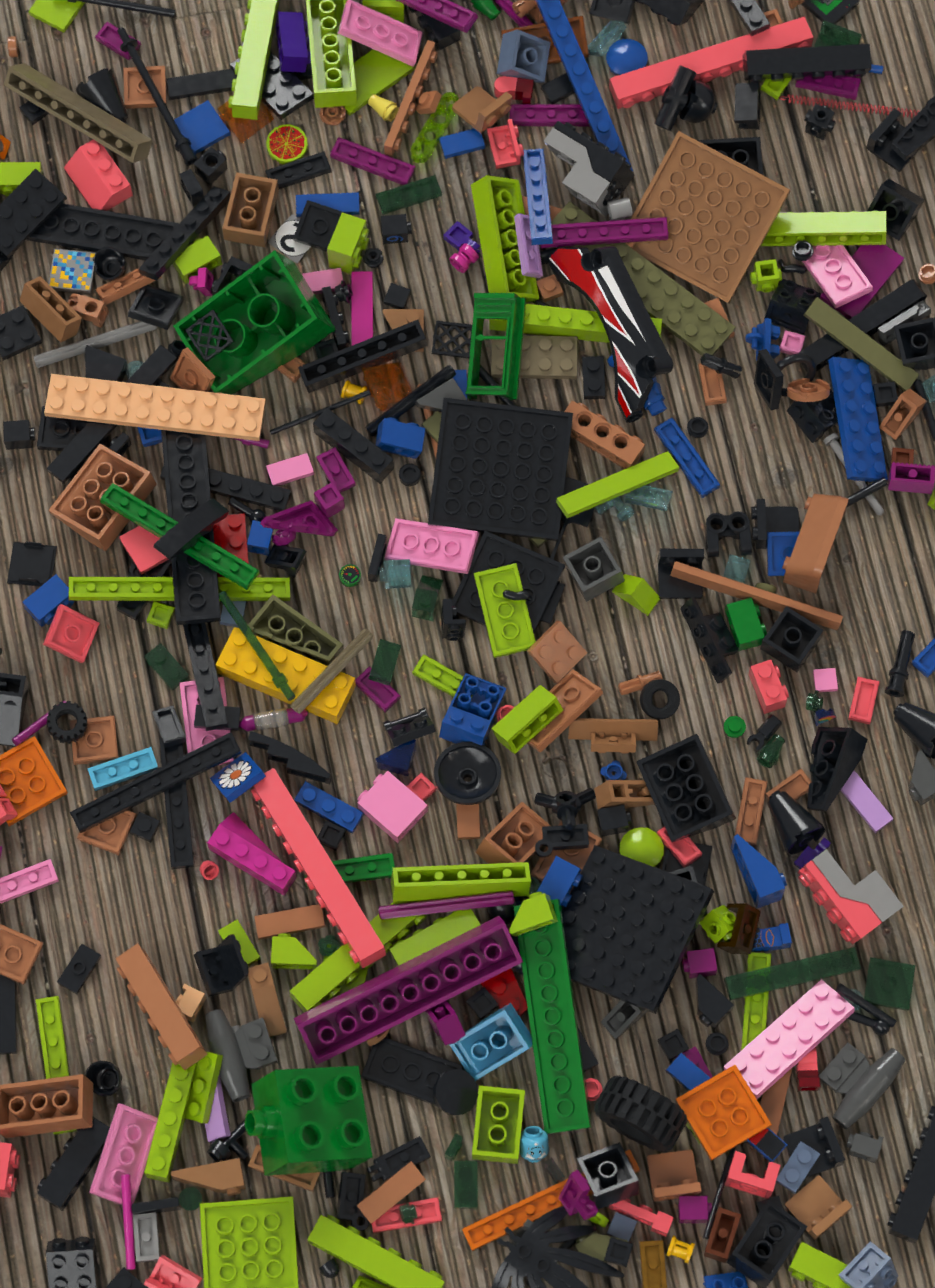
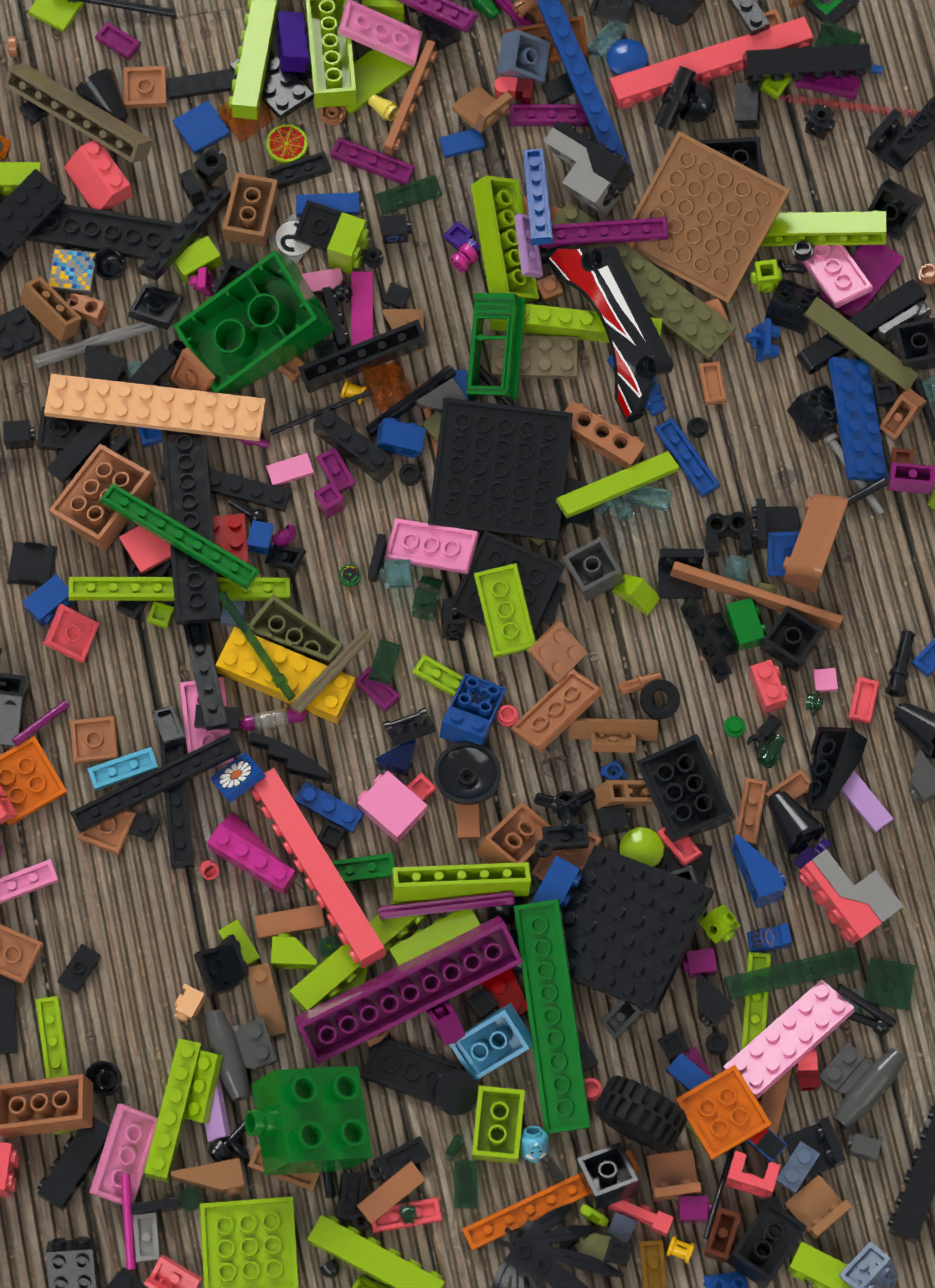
(69, 735): black tyre -> none
(123, 286): nougat tile -> none
(161, 1007): nougat brick -> none
(166, 666): clear green plate -> none
(182, 144): black bar -> none
(189, 529): black slope -> none
(197, 343): black window -> none
(301, 518): magenta wing -> none
(428, 102): nougat plate -> none
(436, 128): clear neon green beam -> none
(452, 339): black window -> none
(504, 145): coral bracket -> none
(522, 595): black piece -> none
(527, 719): lime brick -> none
(533, 914): lime slope -> none
(575, 1197): magenta hinge -> none
(593, 377): black plate -> none
(619, 209): light grey piece -> none
(720, 365): black axle -> none
(744, 929): dark brown panel -> none
(770, 378): black tile -> none
(792, 343): bright pink tile -> none
(807, 391): nougat tile -> none
(822, 716): clear blue tile -> none

